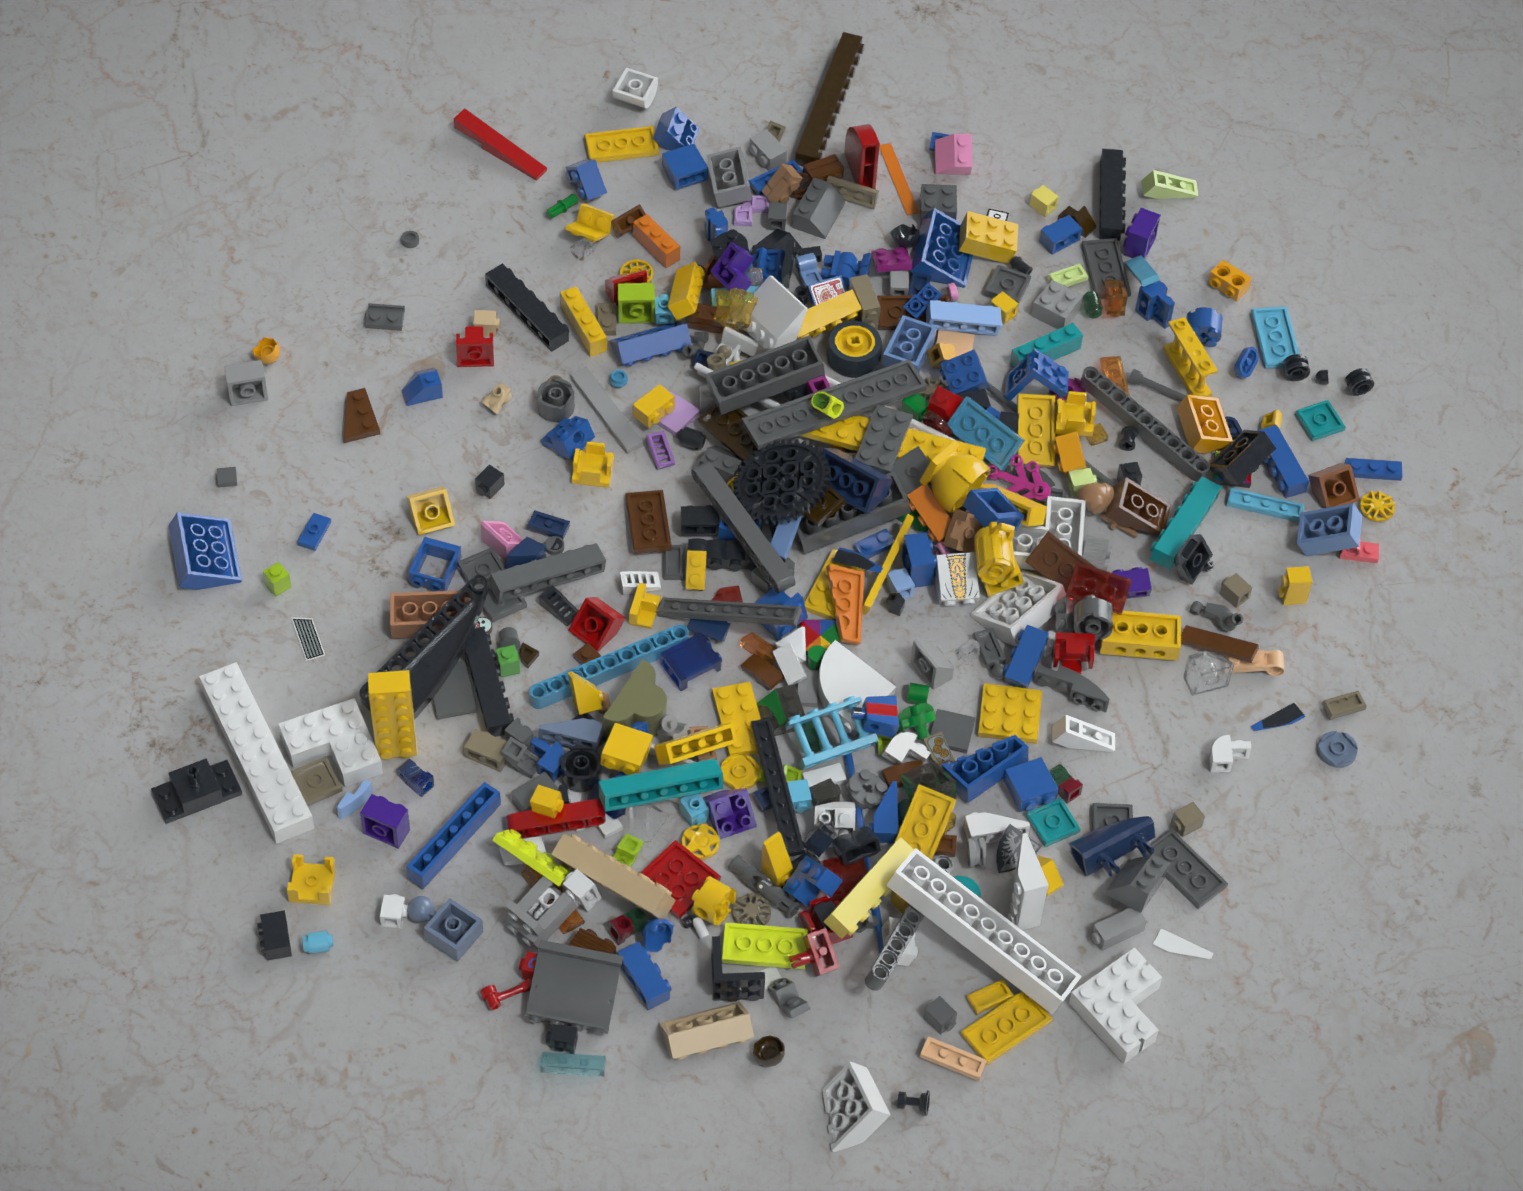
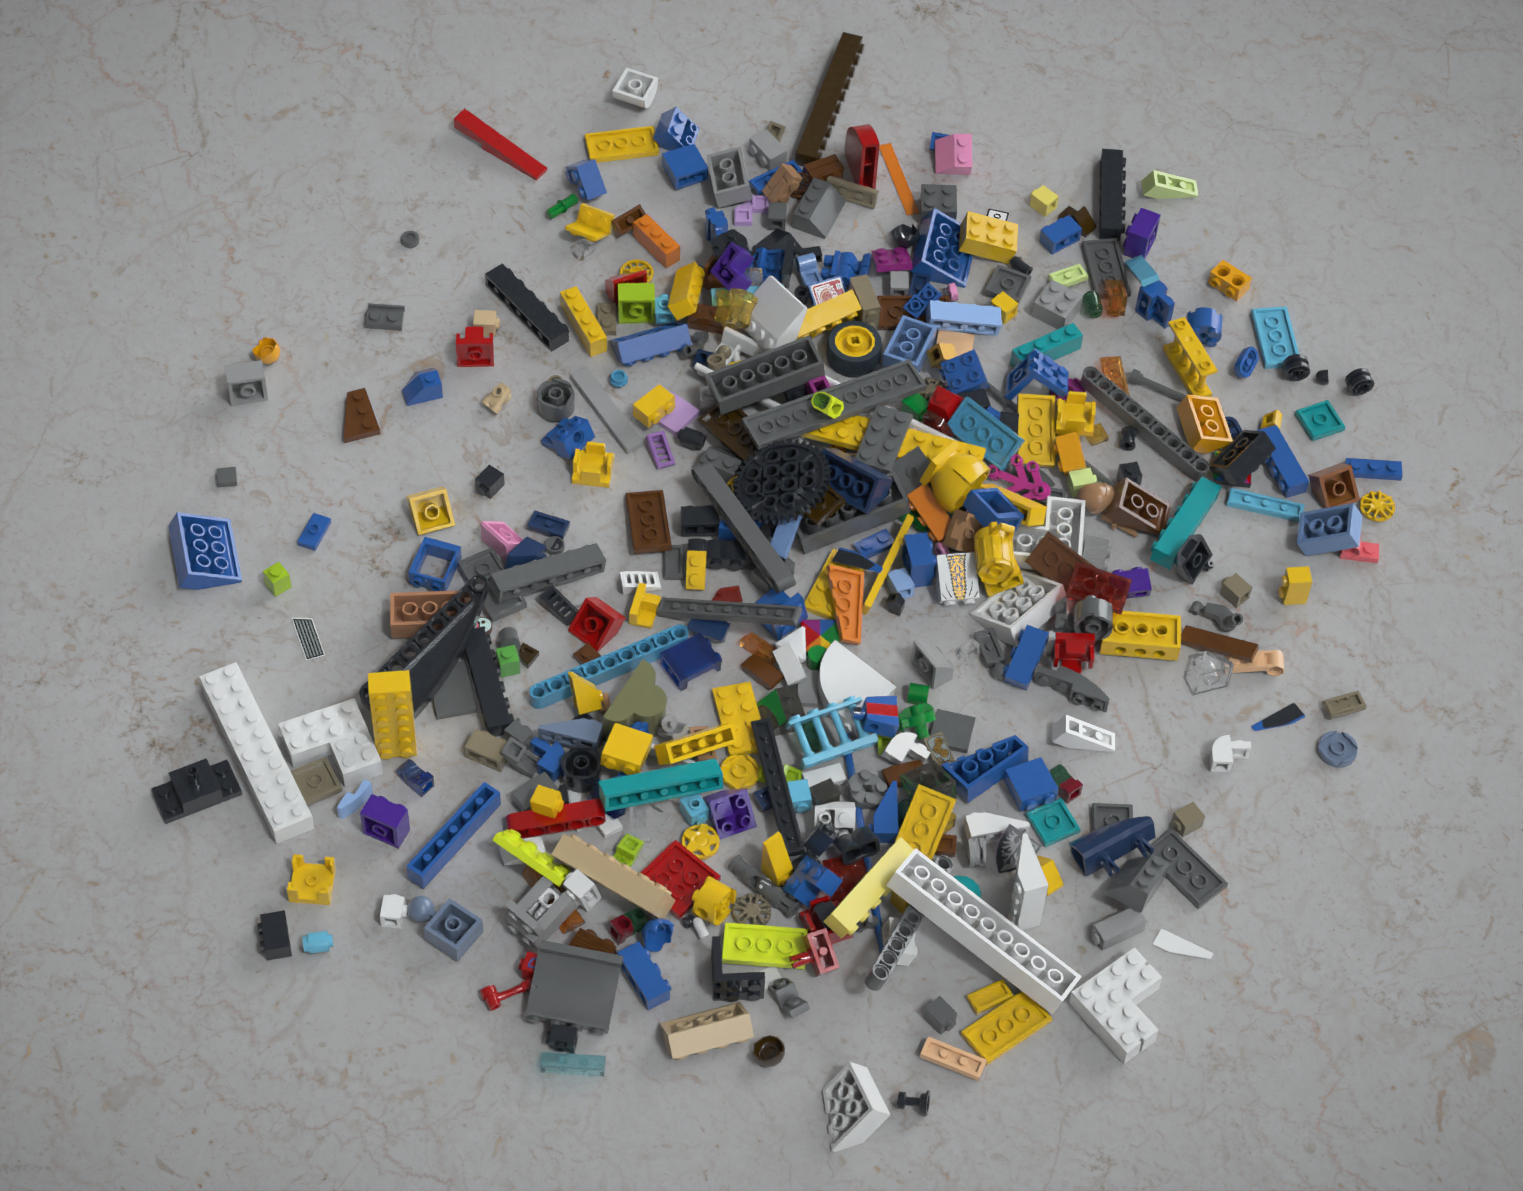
(1010, 712): yellow plate -> none

